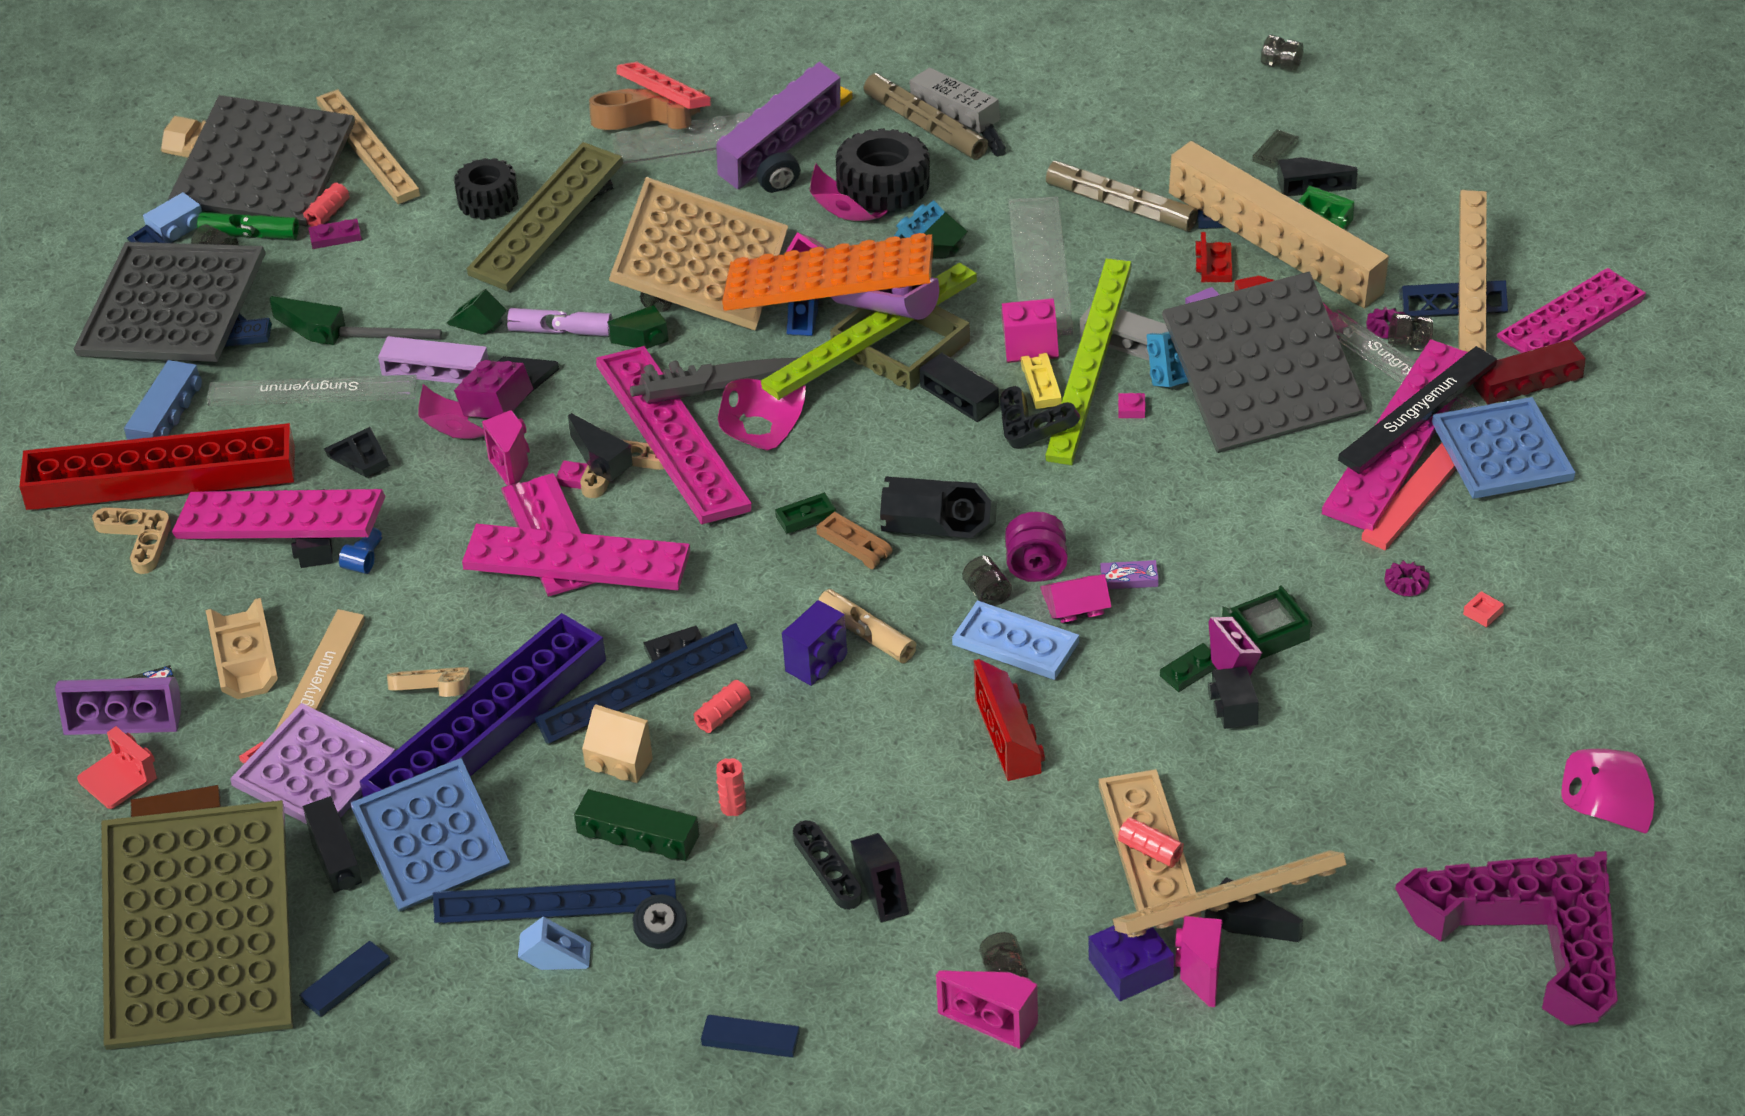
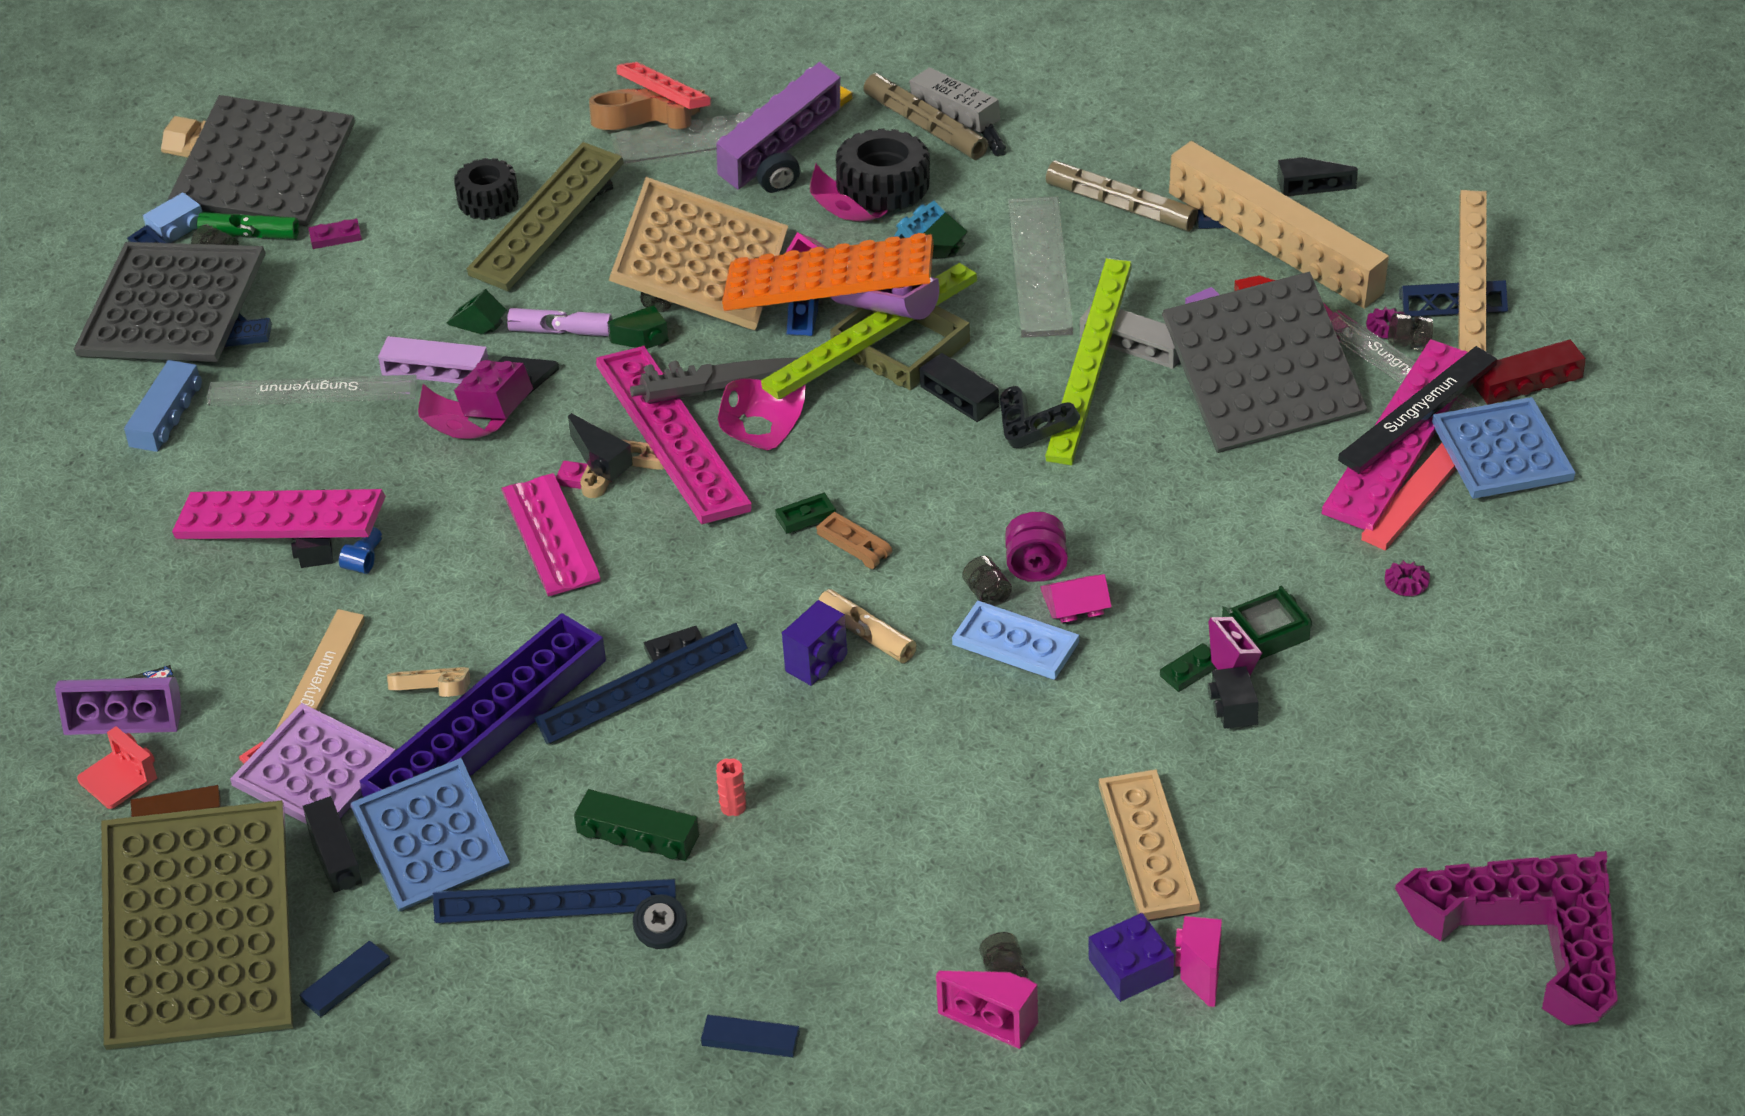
(113, 522): tan beam -> none
(157, 466): red brick -> none
(242, 651): tan piece -> none
(311, 320): dark green slope -> none
(327, 205): coral axle -> none
(359, 453): black wing -> none
(372, 151): tan plate -> none
(374, 332): dark grey bar -> none
(507, 446): dark pink slope -> none
(553, 947): light blue slope -> none
(576, 556): dark pink plate -> none
(617, 744): tan slope -> none
(722, 706): coral axle -> none
(823, 866): black beam -> none
(880, 876): black slope -> none
(936, 507): black brick -> none
(1007, 722): red slope -> none
(1029, 329): dark pink slope -> none
(1041, 381): light yellow plate -> none
(1130, 574): medium lavender tile -> none
(1131, 405): dark pink plate -> none
(1150, 842): coral axle -> none
(1164, 361): dark azure bracket -> none
(1214, 260): red bracket -> none
(1219, 896): tan plate -> none
(1258, 919): black slope -> none
(1275, 149): clear smoke tile -> none
(1282, 53): clear smoke wheel -> none
(1329, 206): green hinge -> none
(1483, 609): coral plate -> none
(1574, 312): dark pink plate -> none
(1616, 793): dark pink piece -> none

